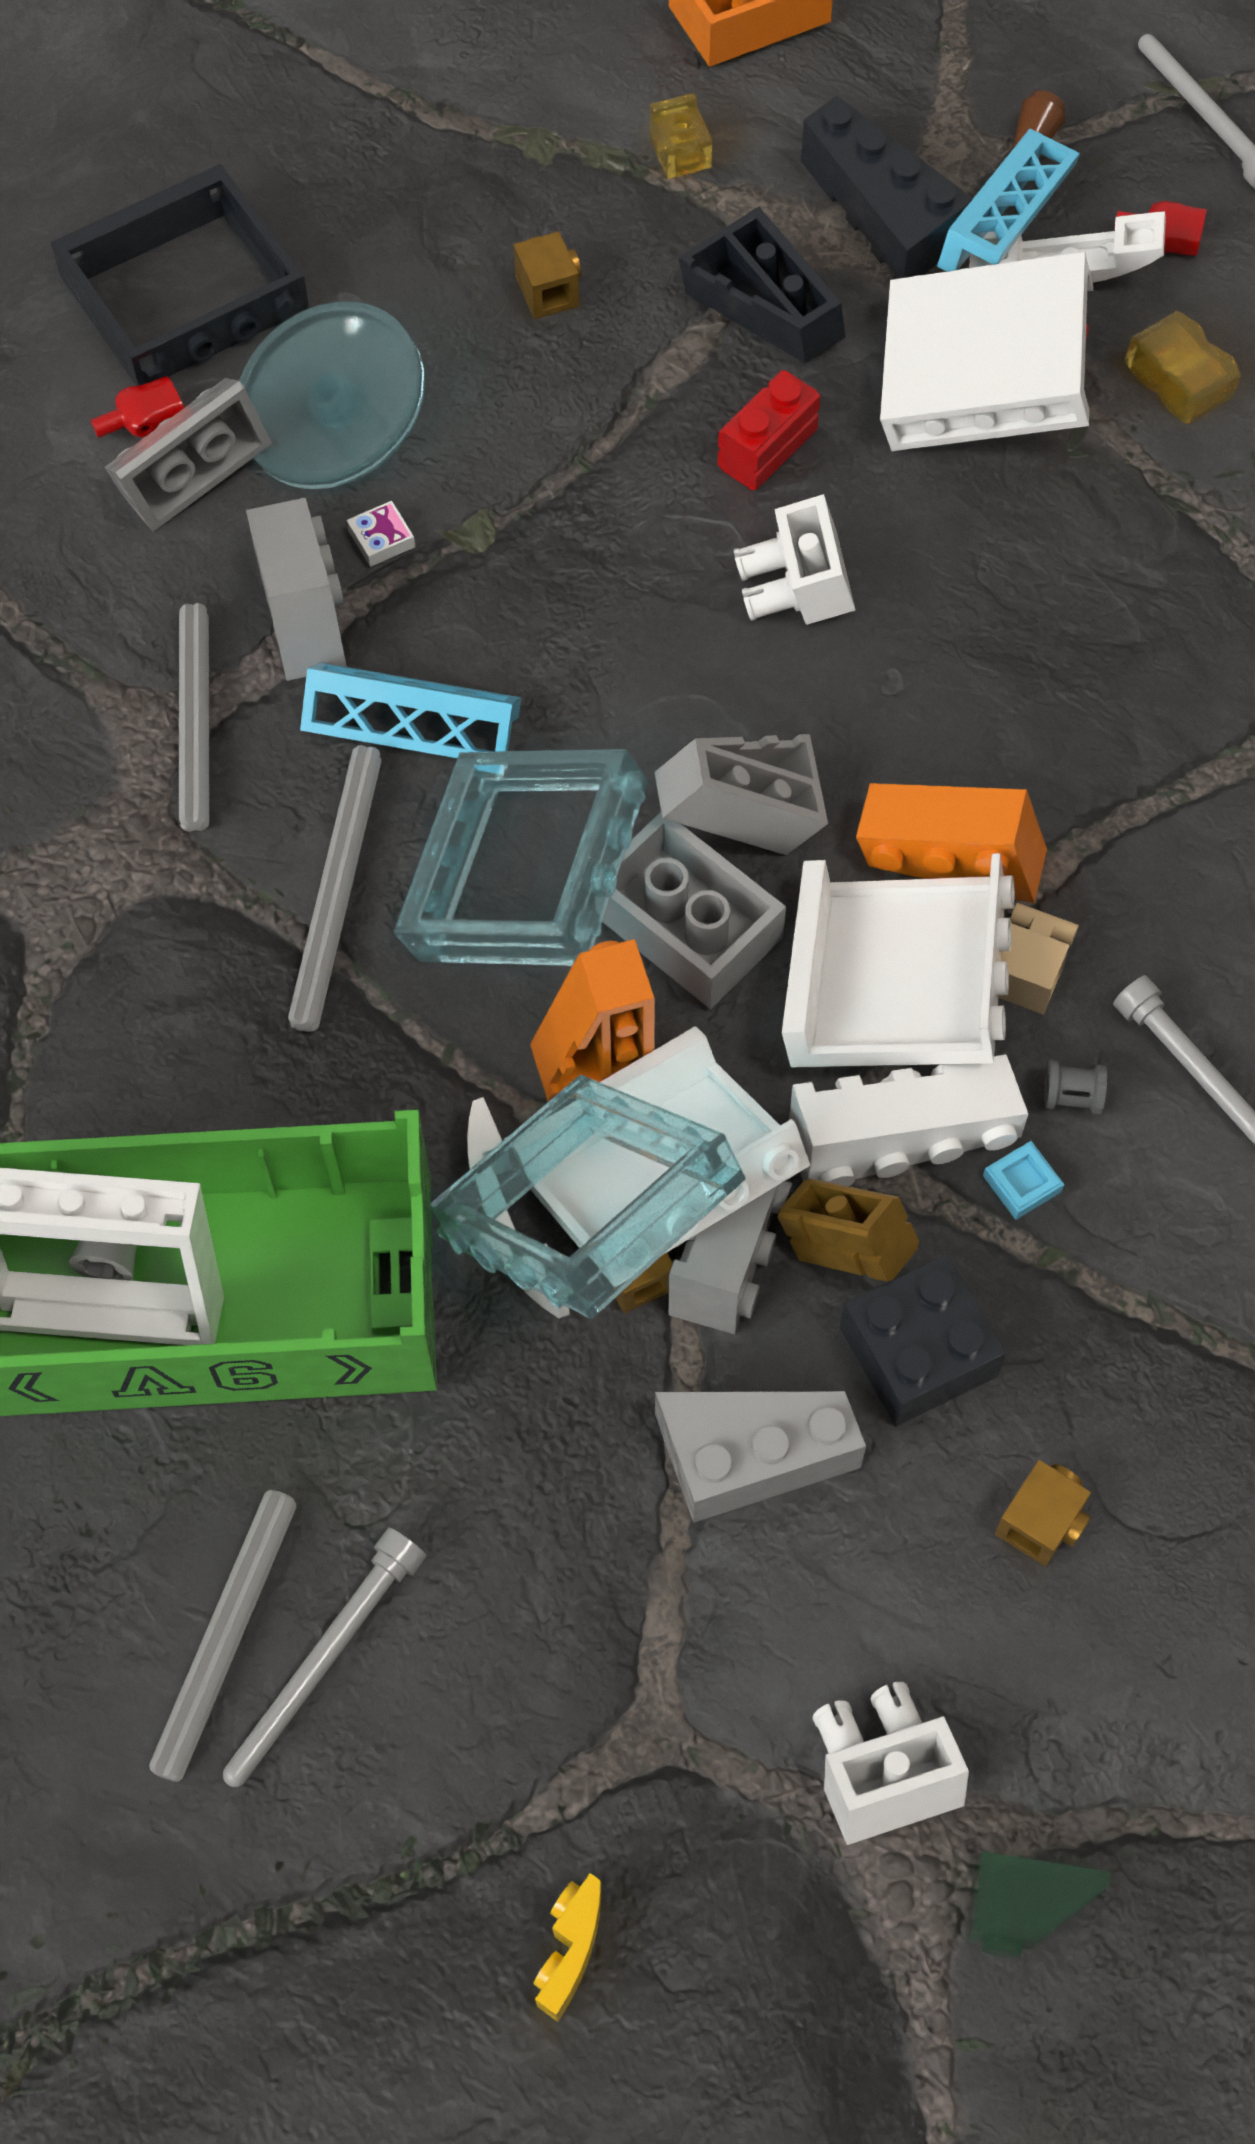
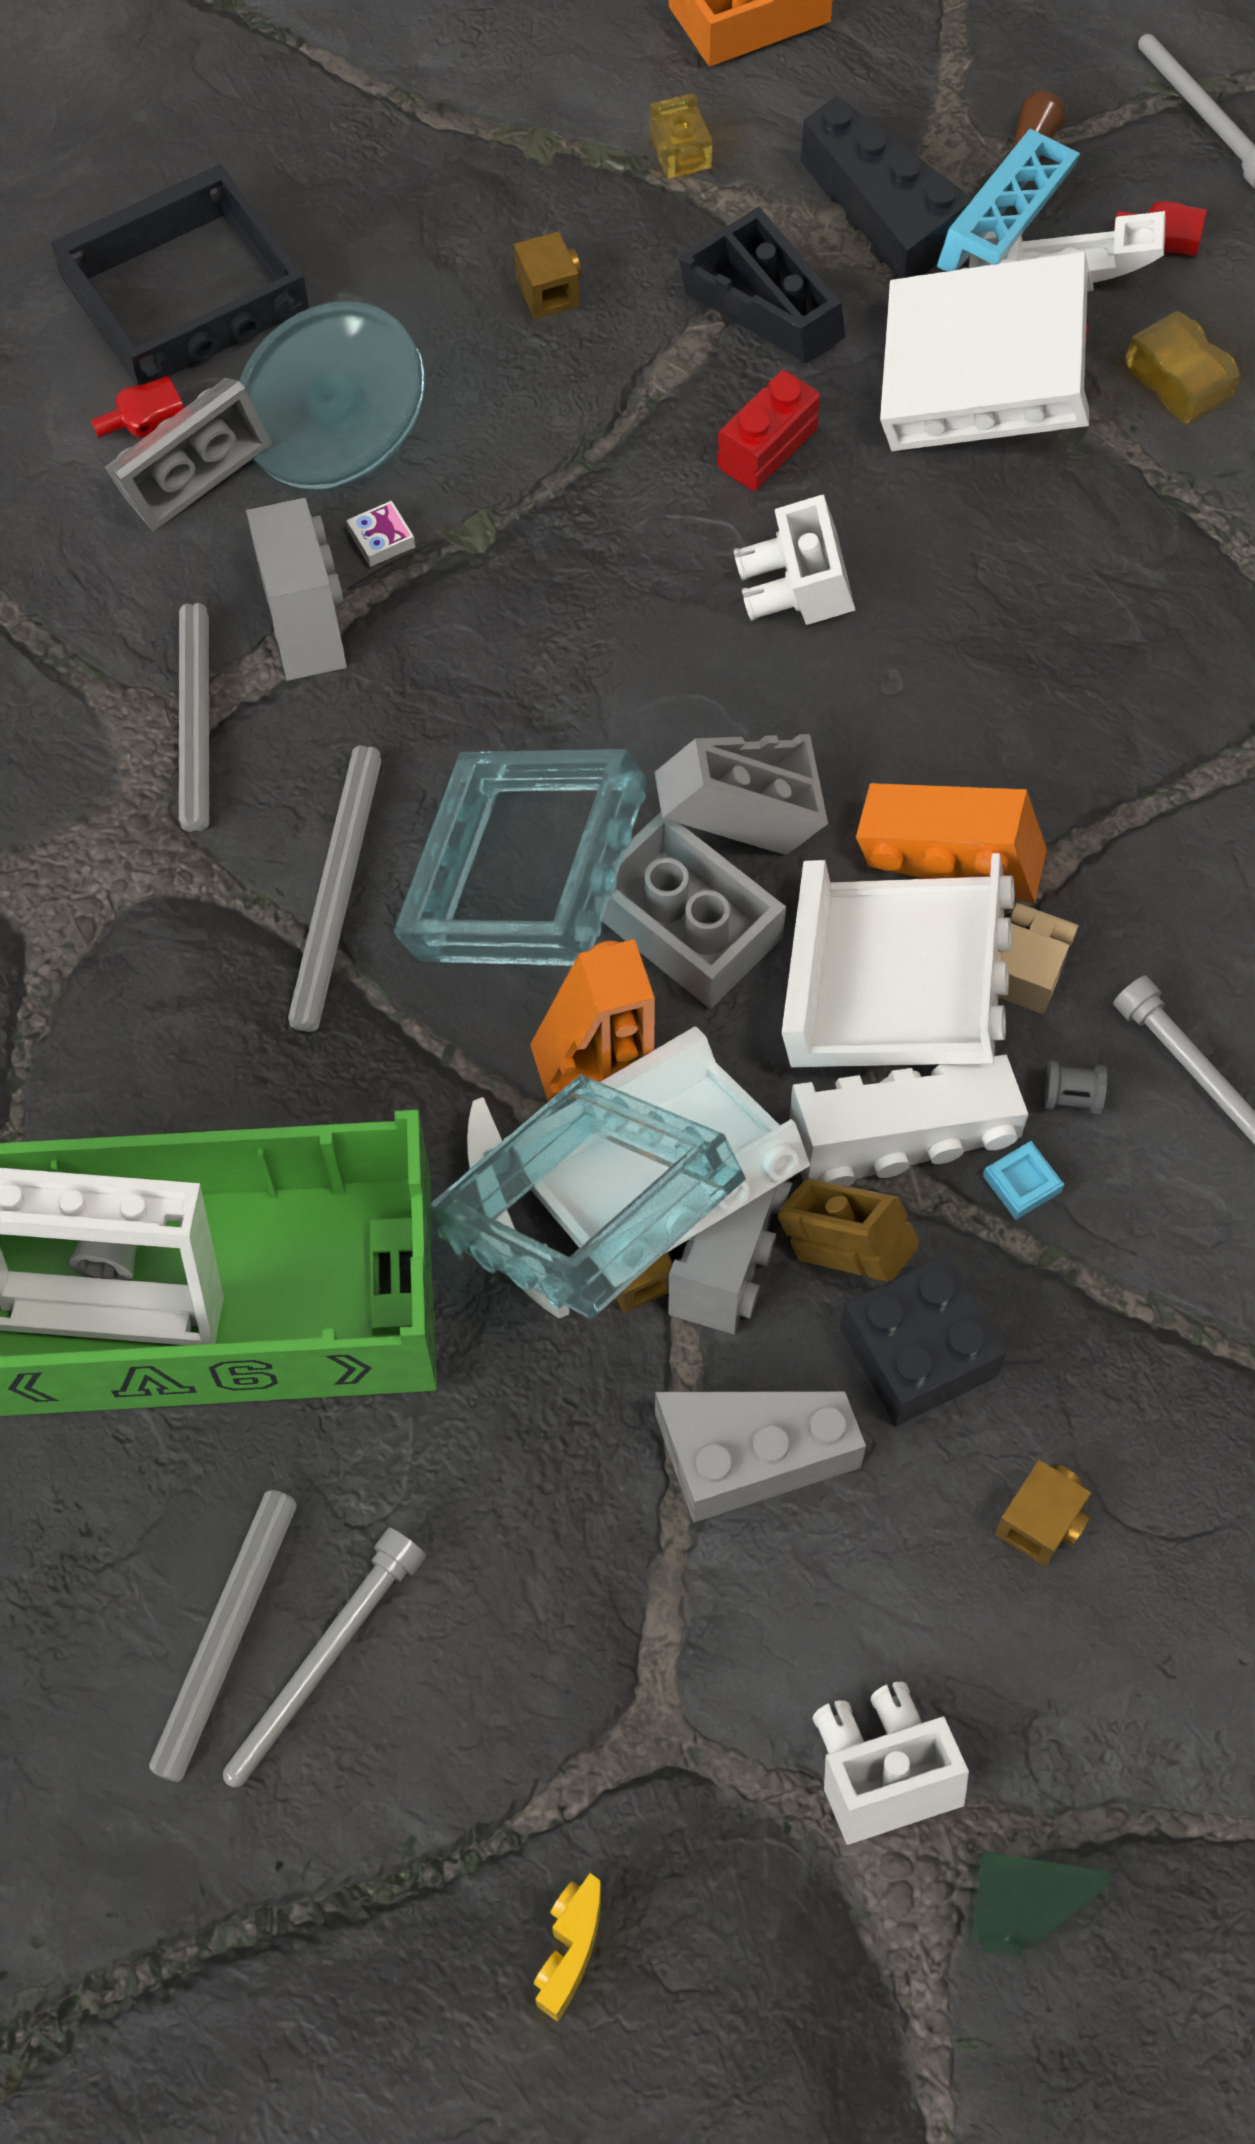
(410, 693): medium azure fence -> none

